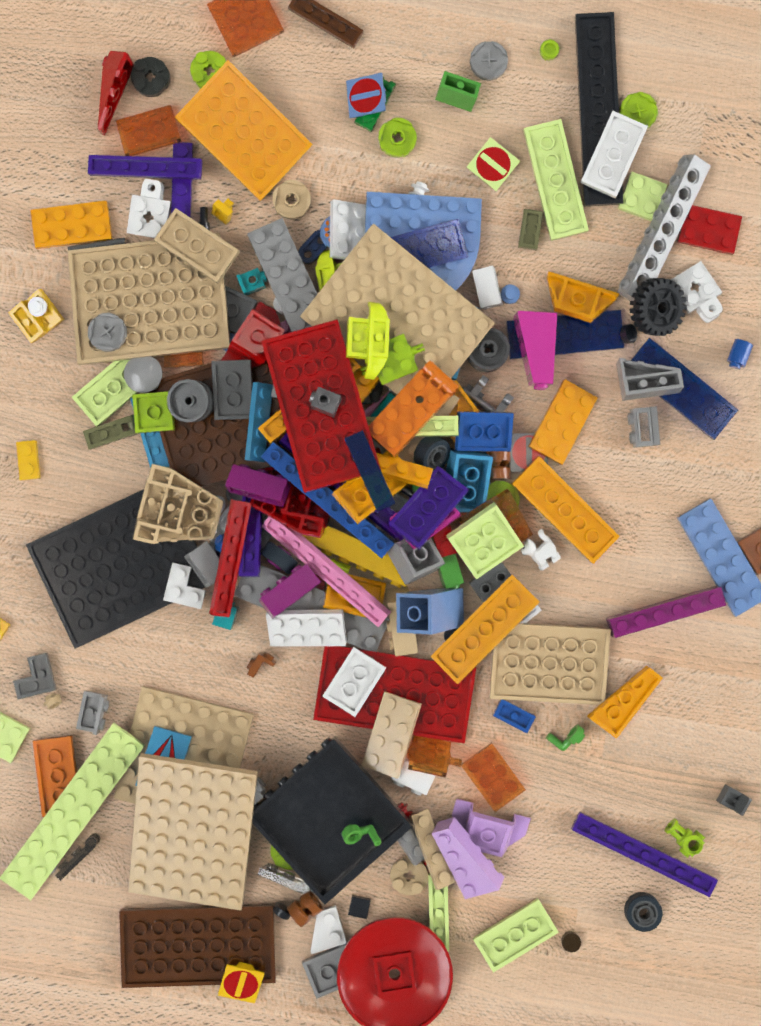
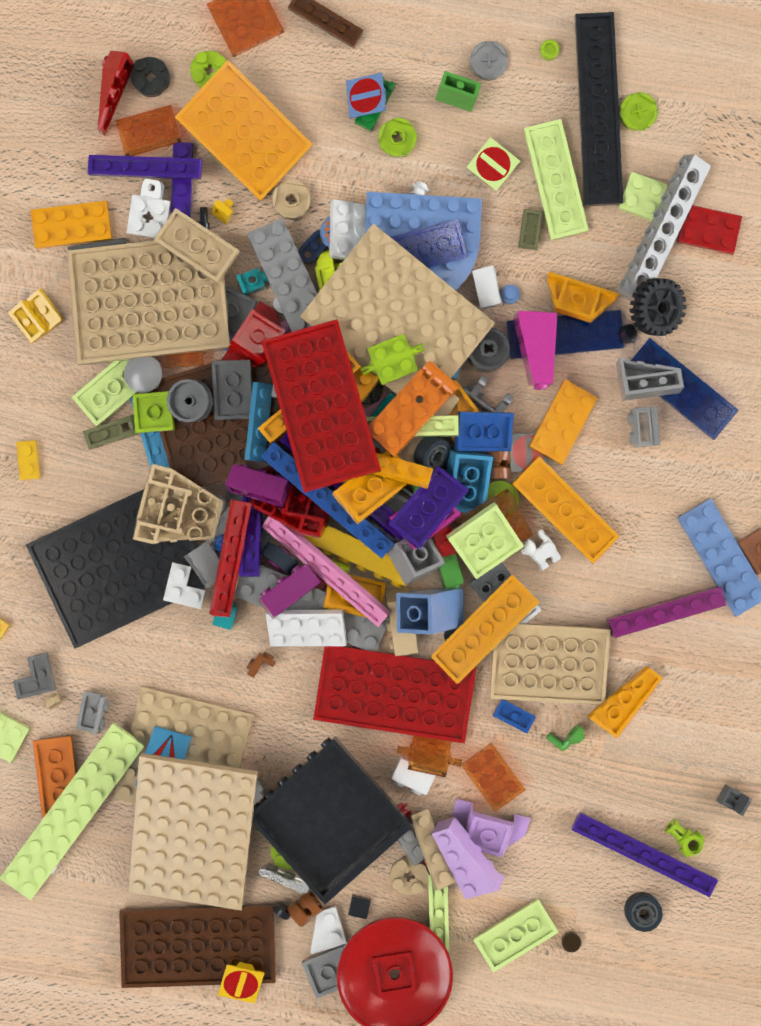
(37, 306): white plate -> none
(78, 855): clear smoke plate -> none
(107, 332): light grey tile -> none
(325, 401): flat silver brick -> none
(353, 833): bright green plate -> none
(354, 681): white plate -> none
(369, 339): neon yellow plate -> none
(369, 471): clear blue tile -> none
(391, 734): tan plate -> none
(614, 154): white plate -> none
(707, 295): white plate -> none
(739, 354): blue brick -> none

